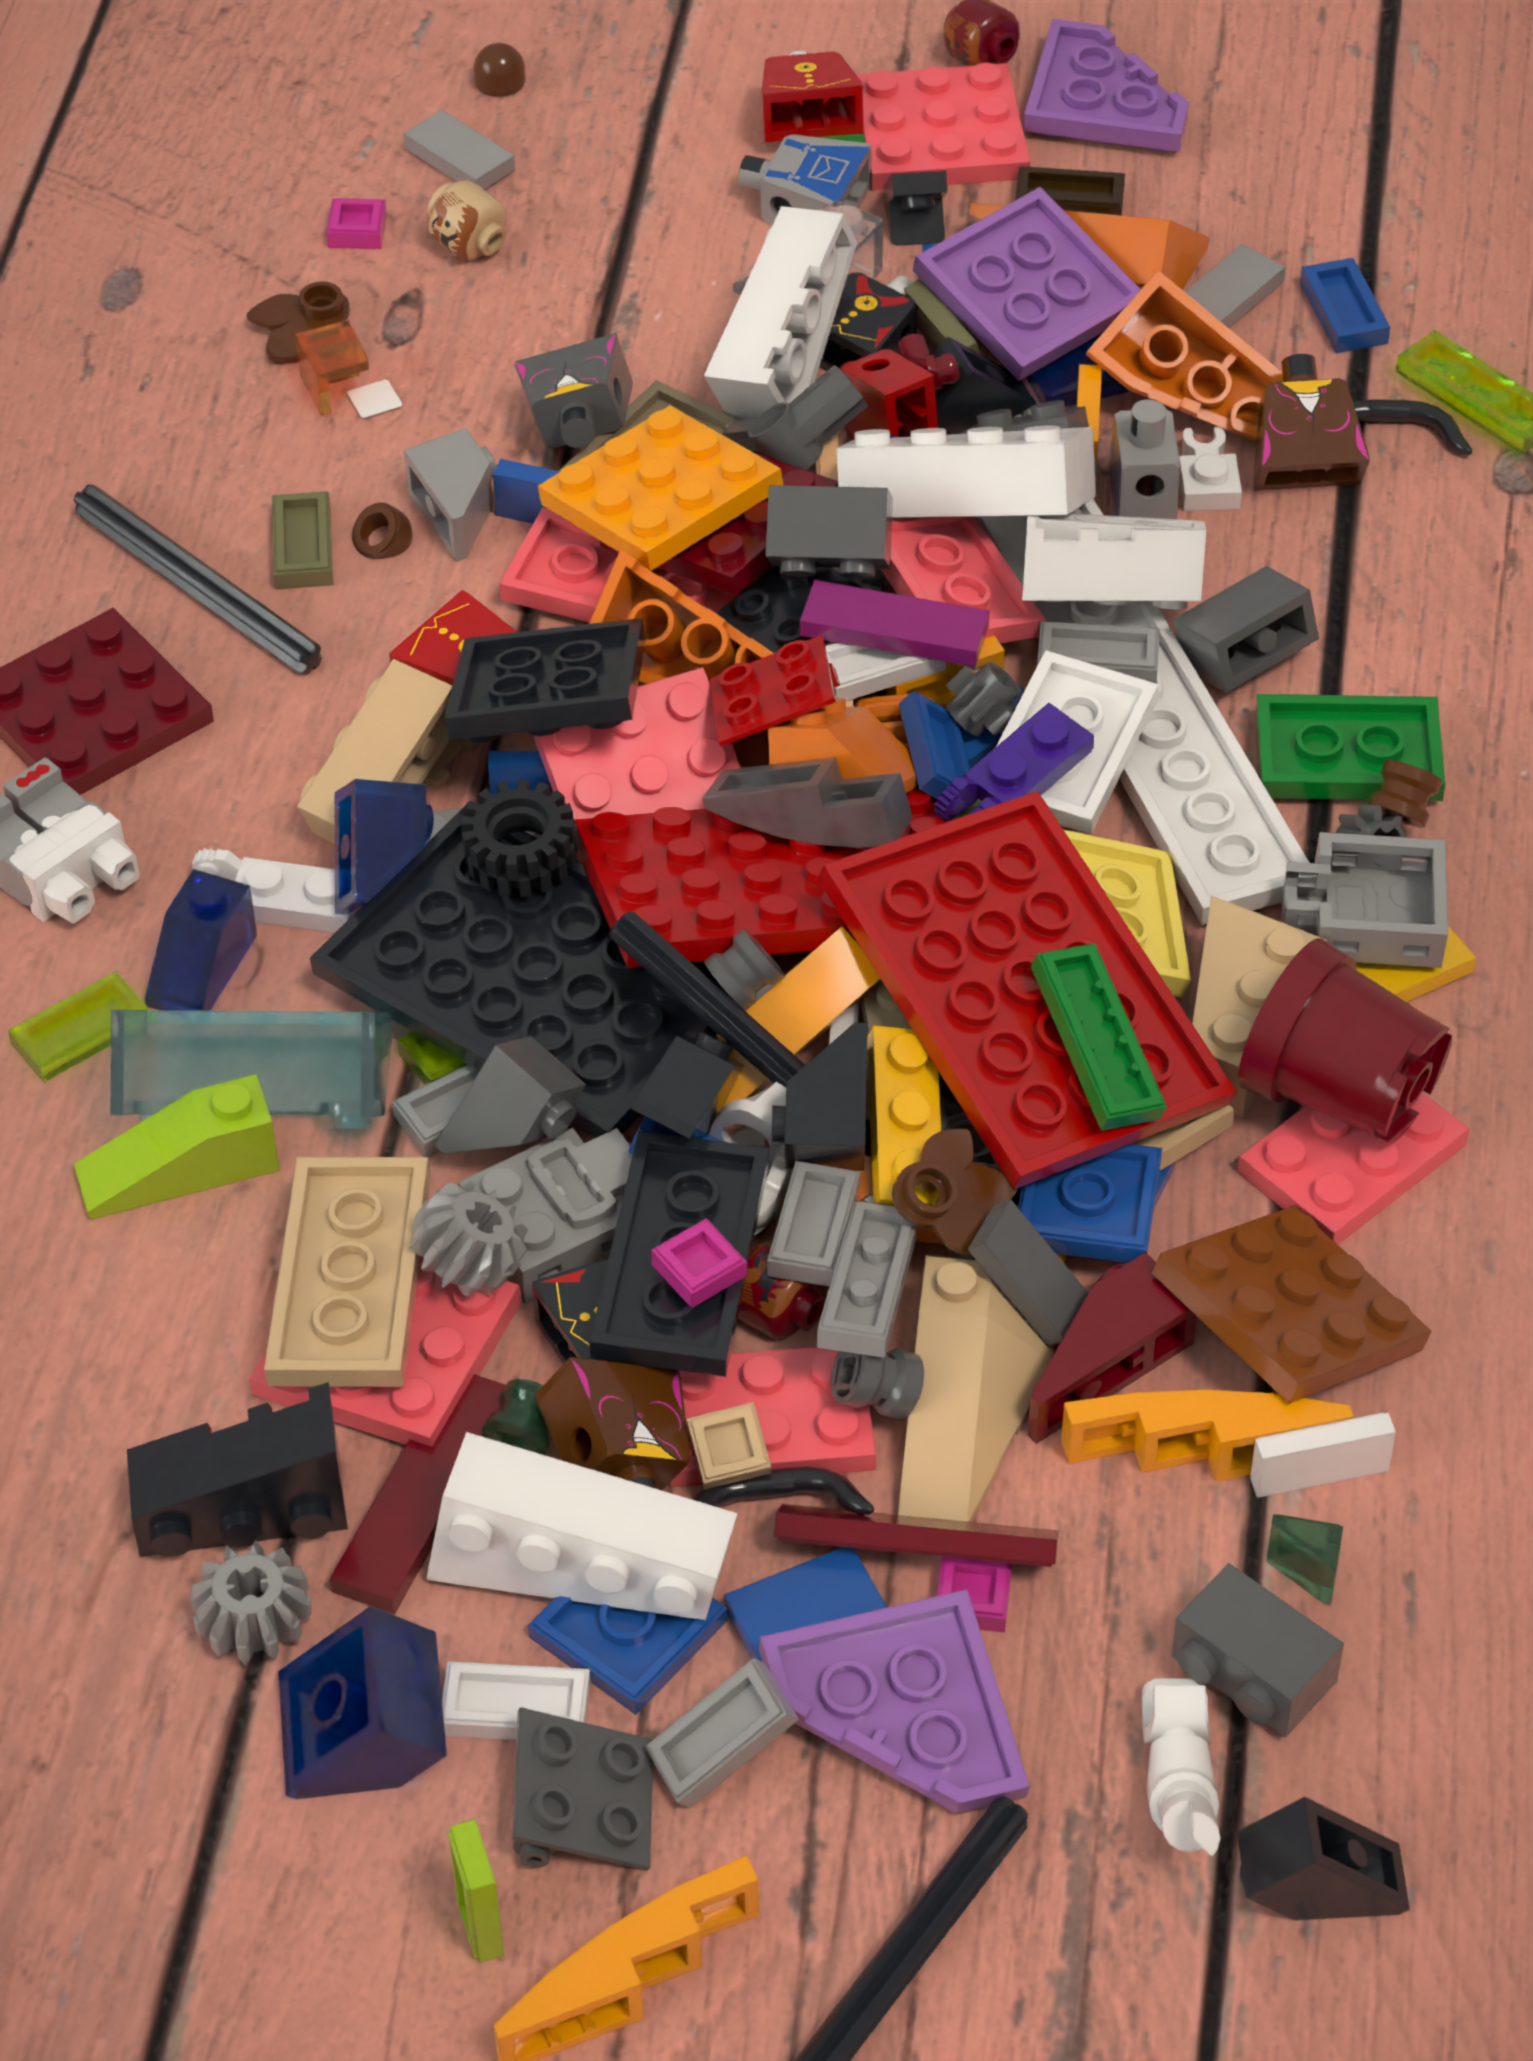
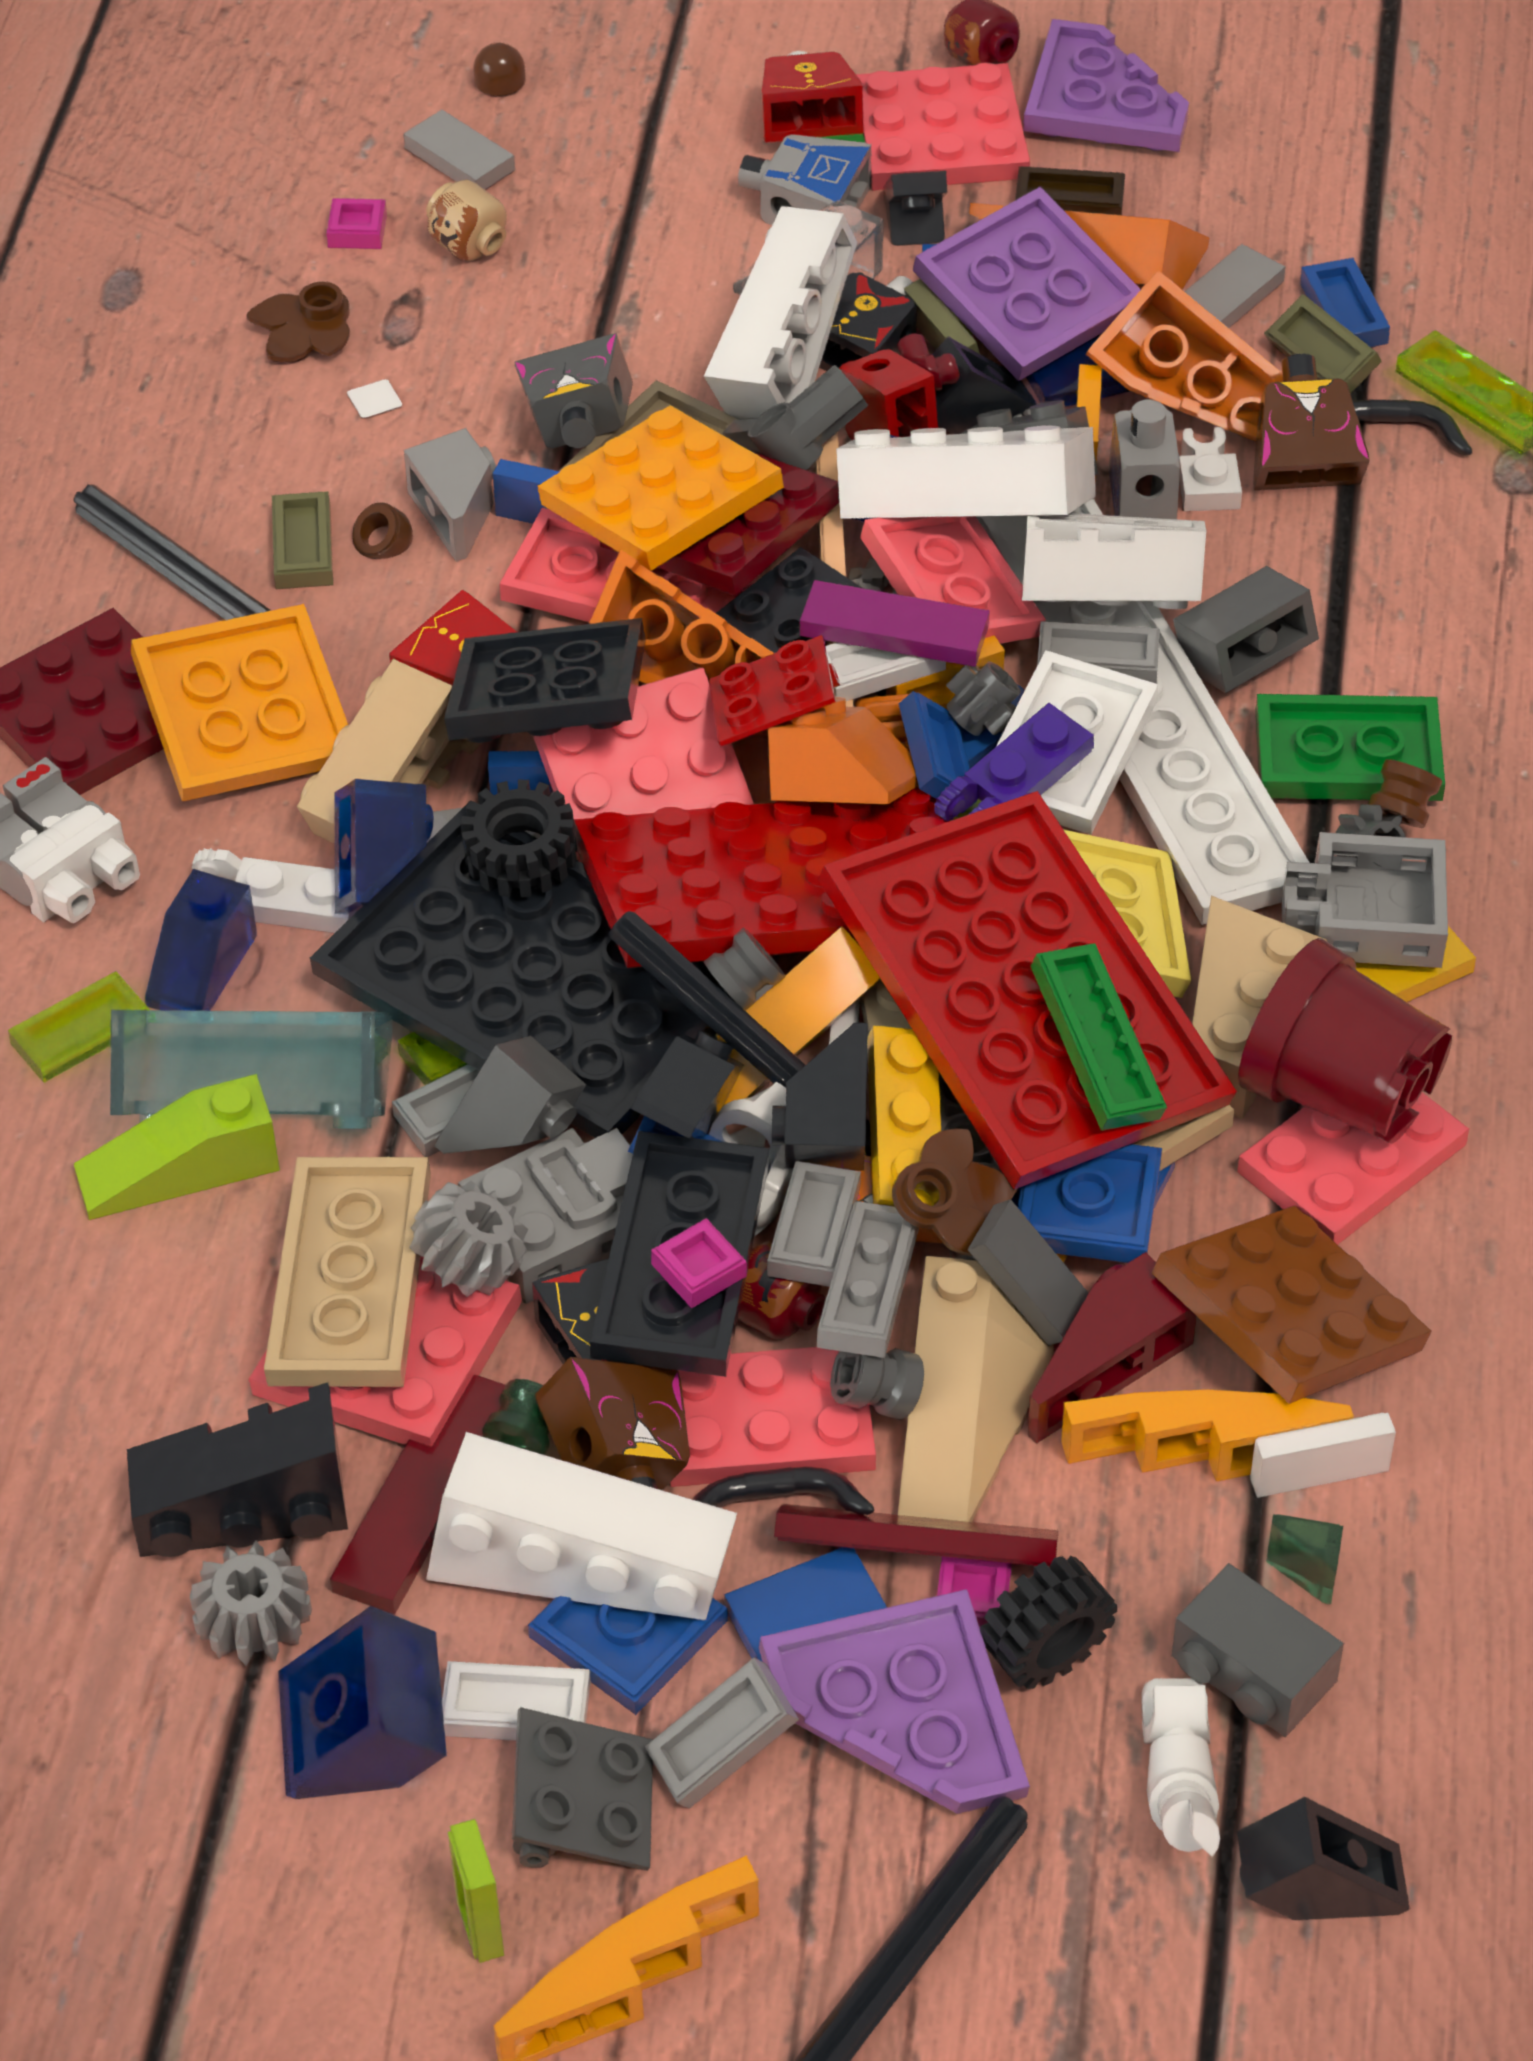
(240, 700): none -> light orange plate
(329, 357): clear orange panel -> none
(728, 1446): tan tile -> none
(813, 803): flat silver slope -> none
(829, 529): dark grey brick -> none
(1048, 1622): none -> black tyre
(1312, 331): none -> olive tile

